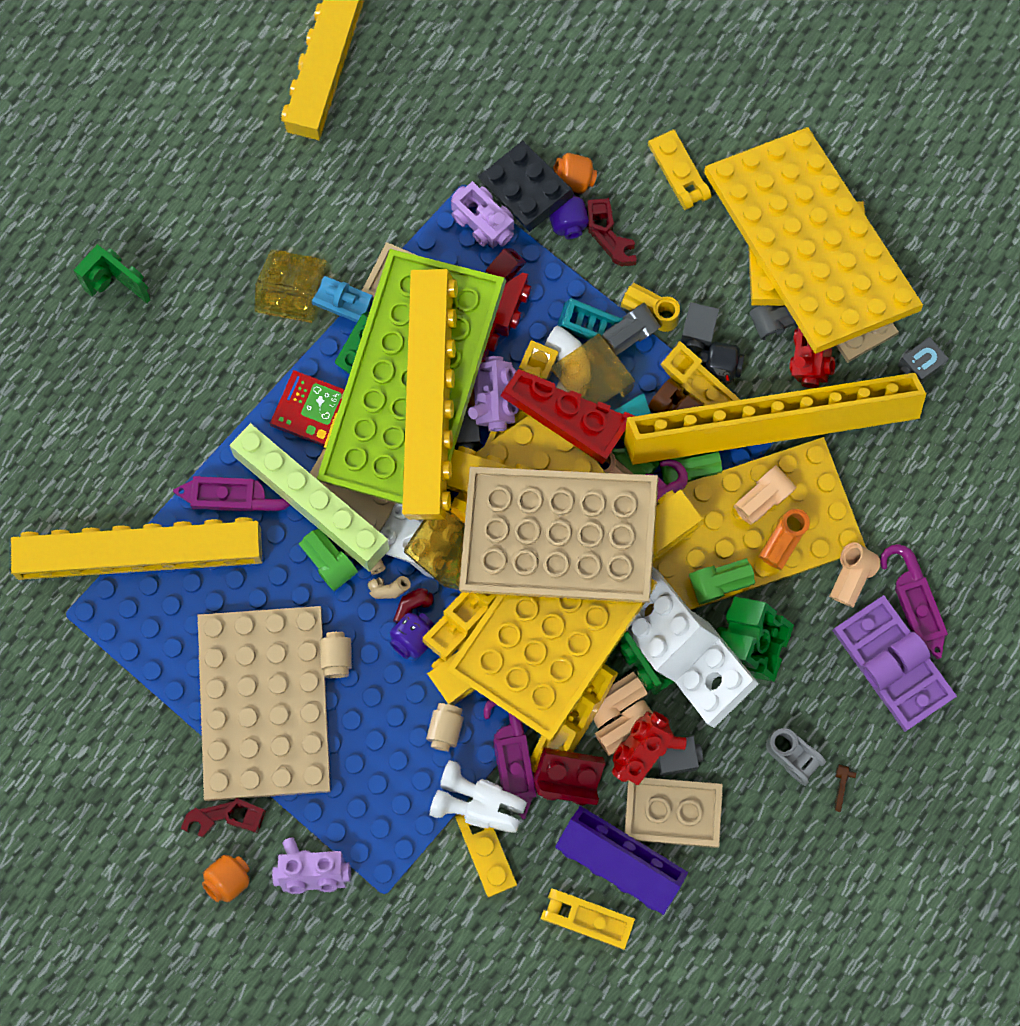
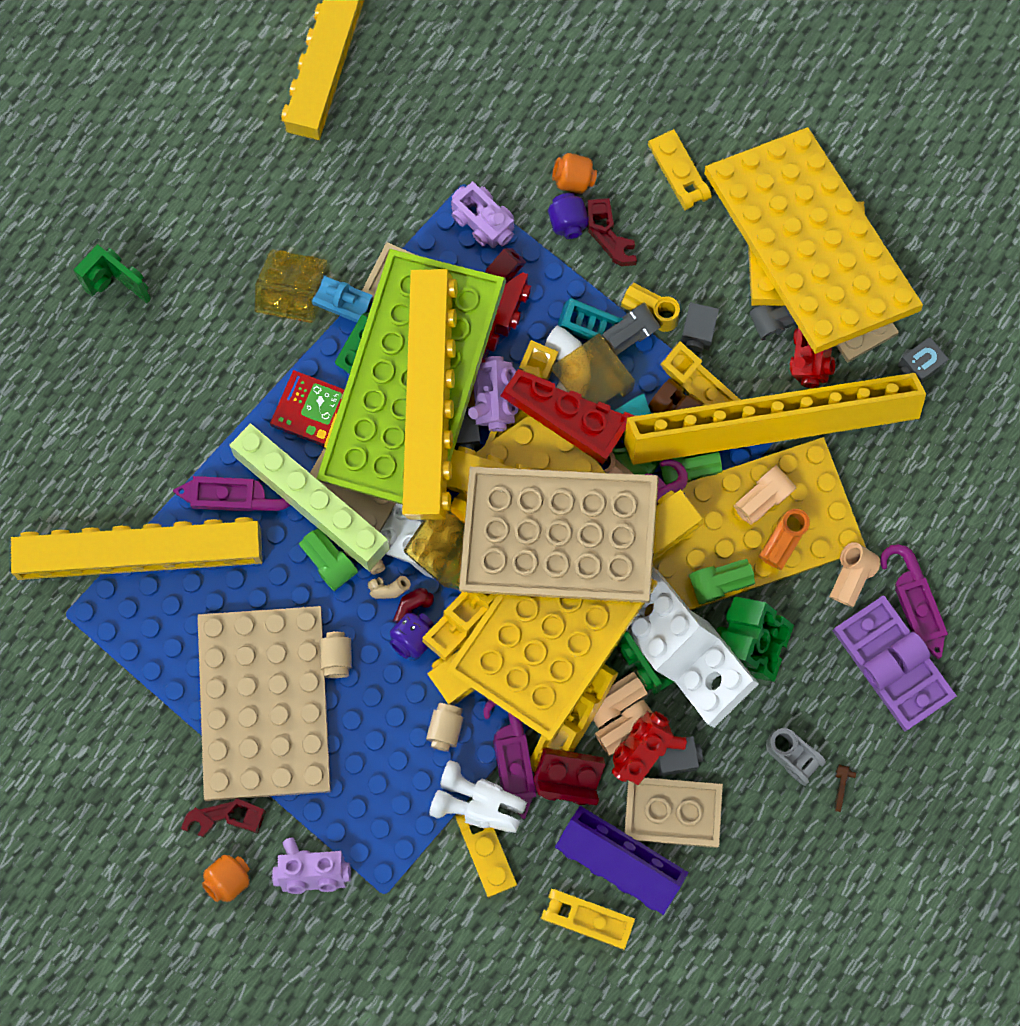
(526, 186): black plate -> none
(723, 361): black head -> none

